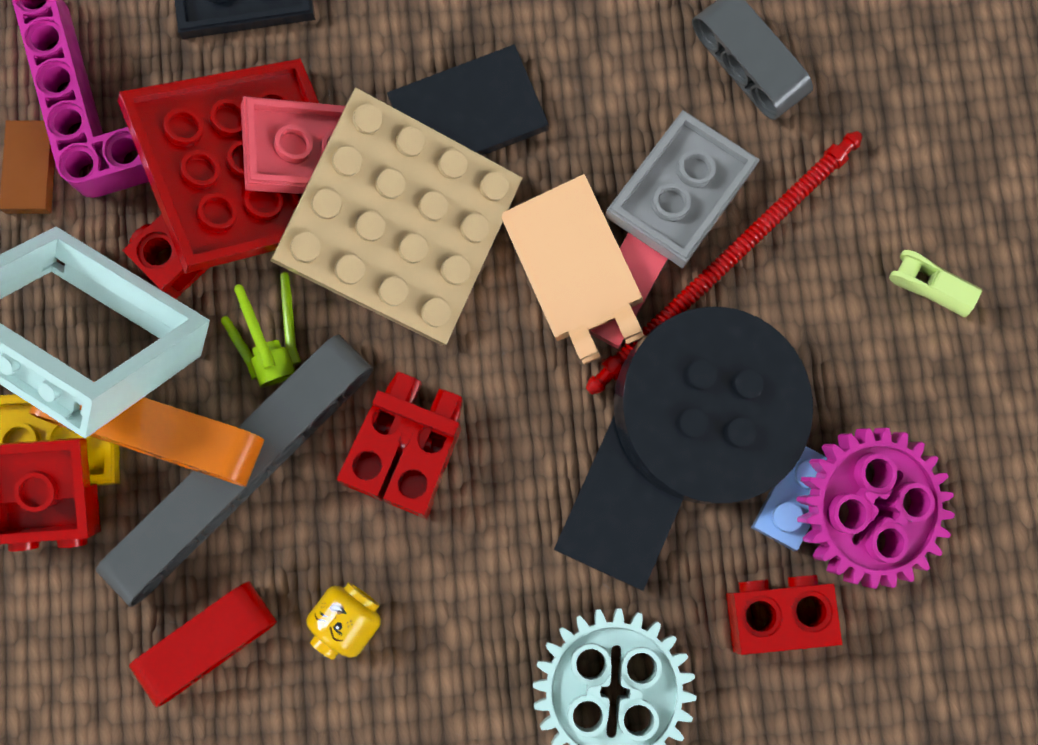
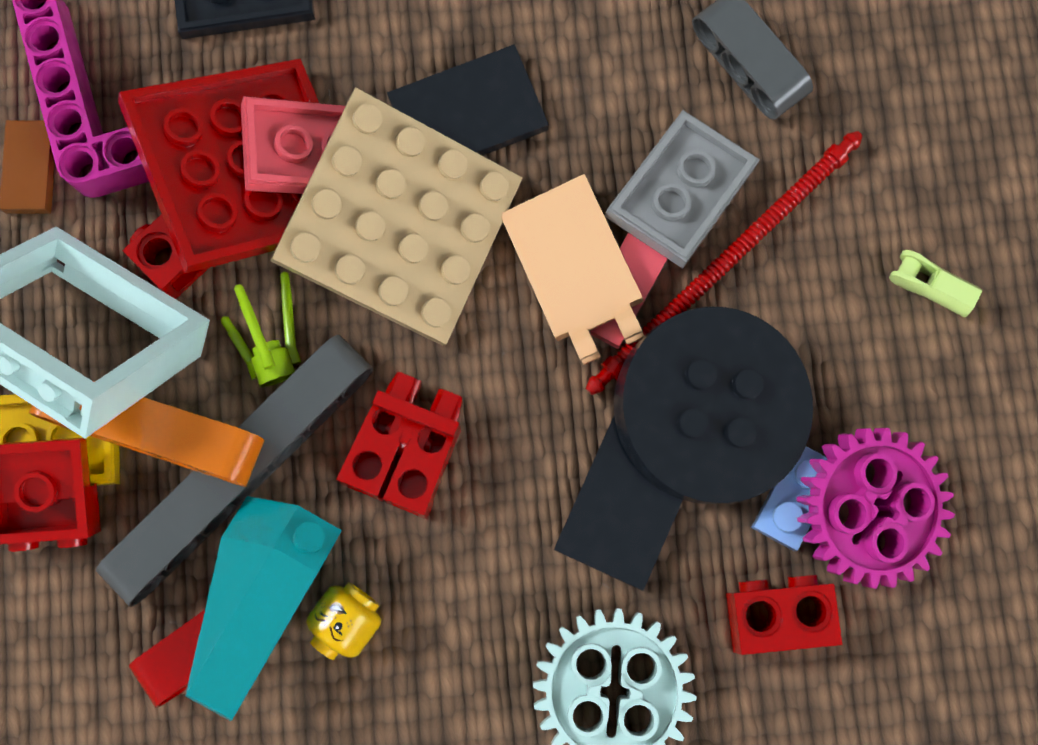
(255, 589): none -> teal wedge

